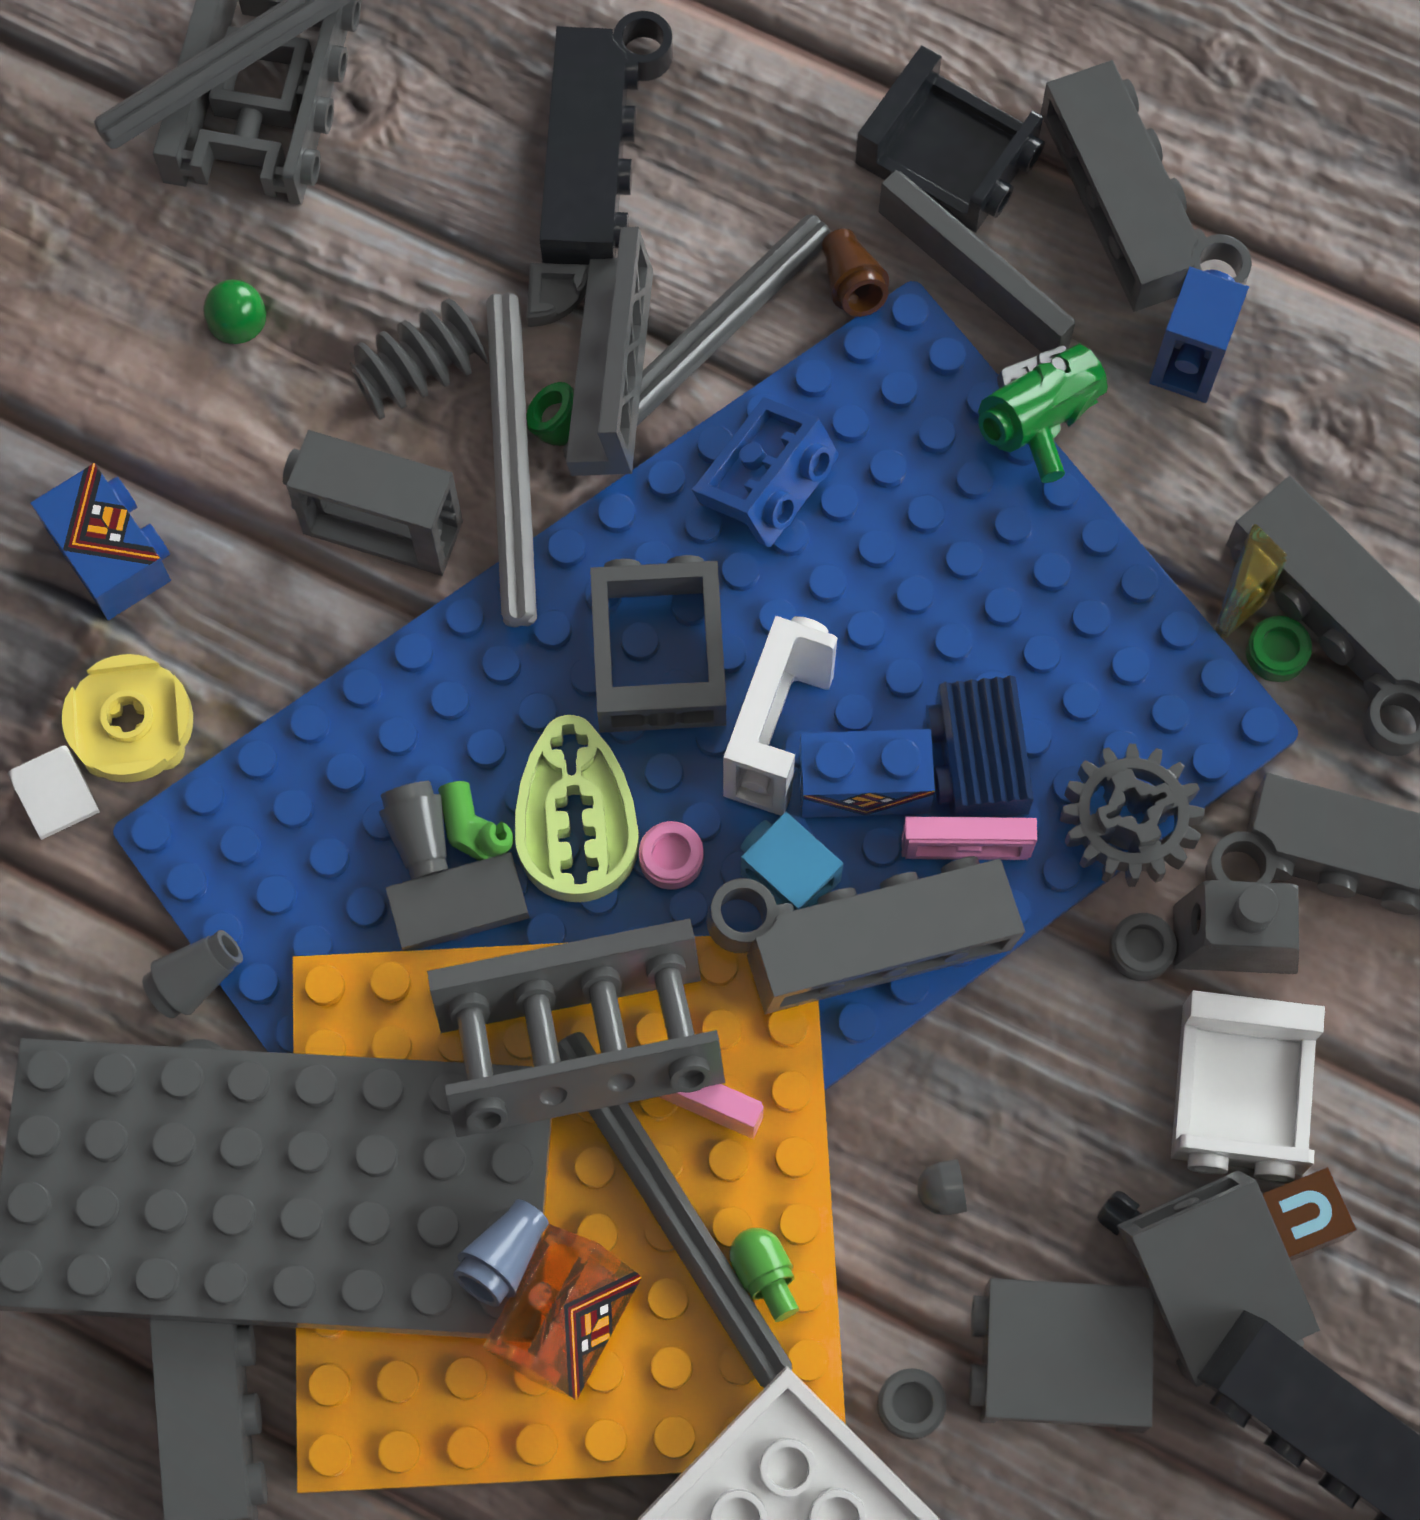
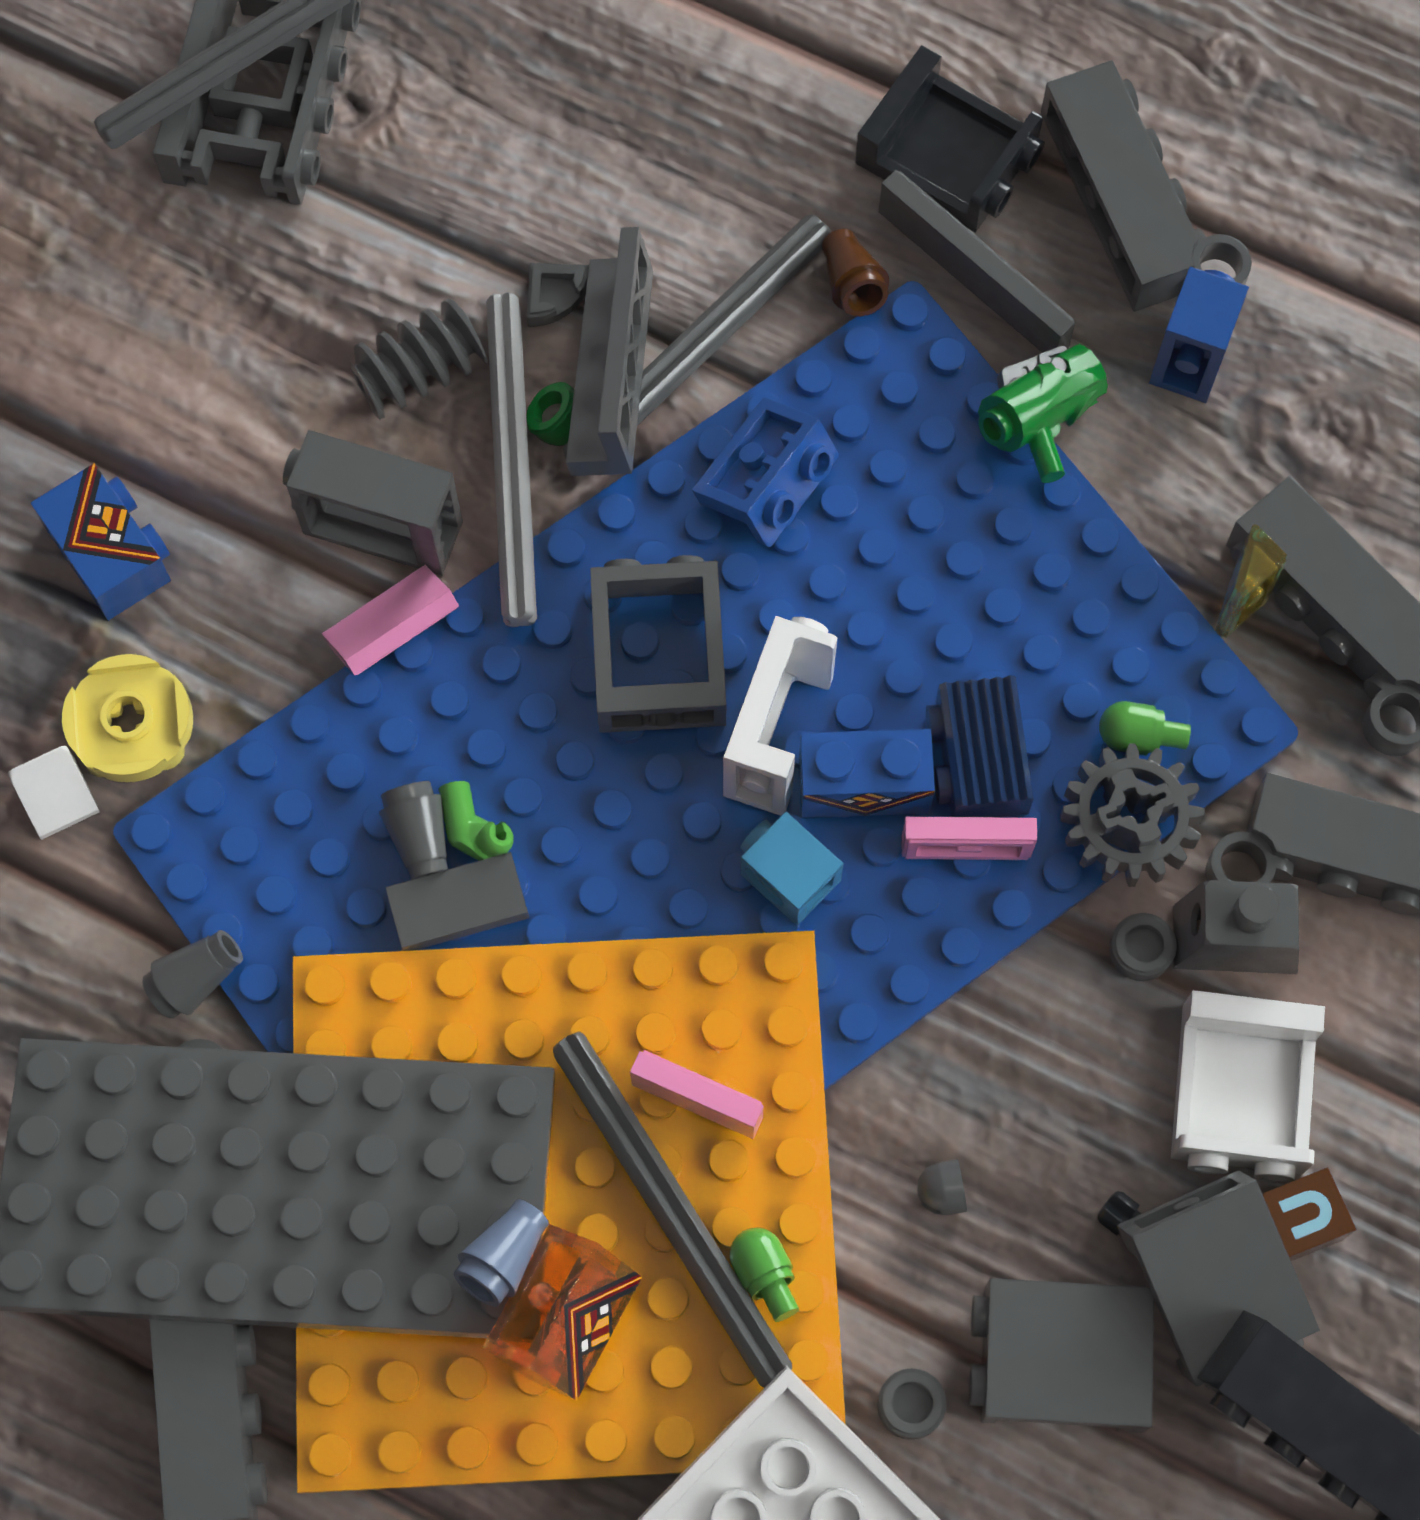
(234, 311): green piece -> none
(390, 620): none -> bright pink tile
(540, 825): yellowish green piece -> none
(566, 977): dark grey fence -> none
(588, 134): black hinge -> none
(671, 855): bright pink tile -> none
(870, 936): dark grey hinge -> none
(1141, 725): none -> bright green cylinder
(1278, 649): green tile -> none

